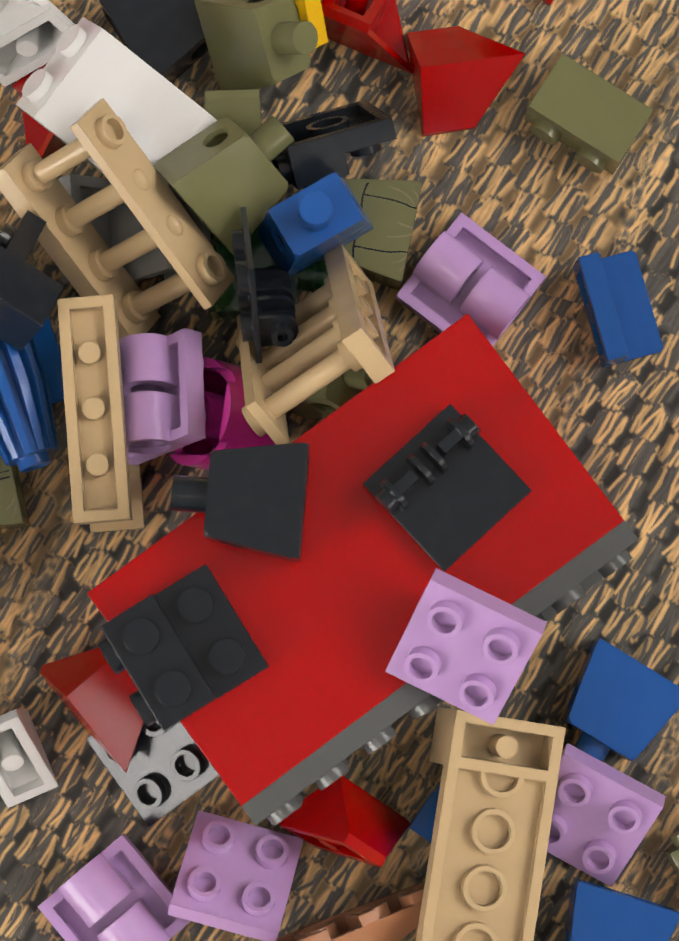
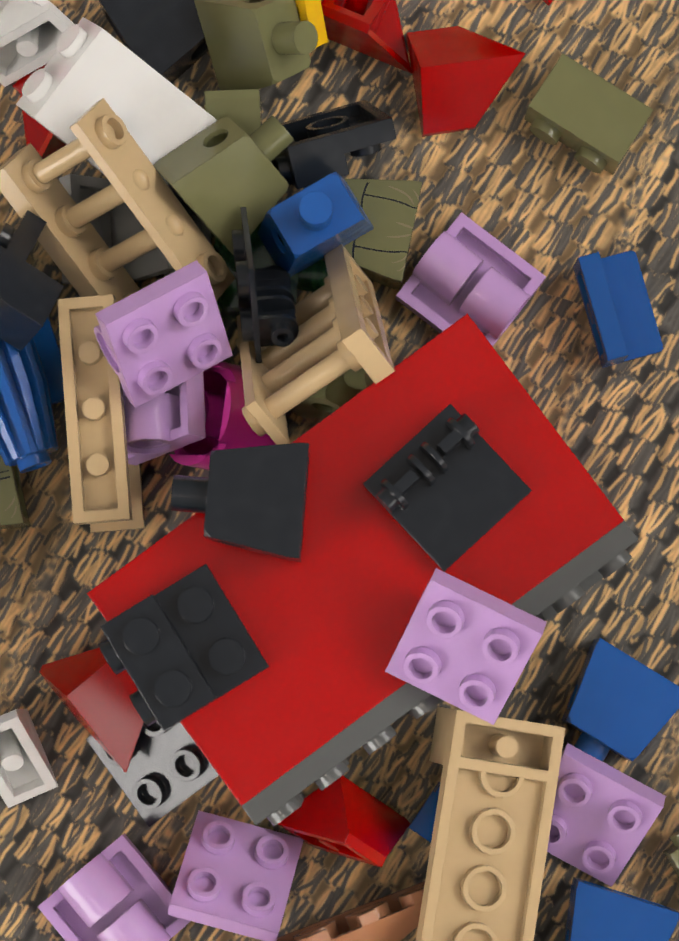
(163, 334): none -> lavender plate

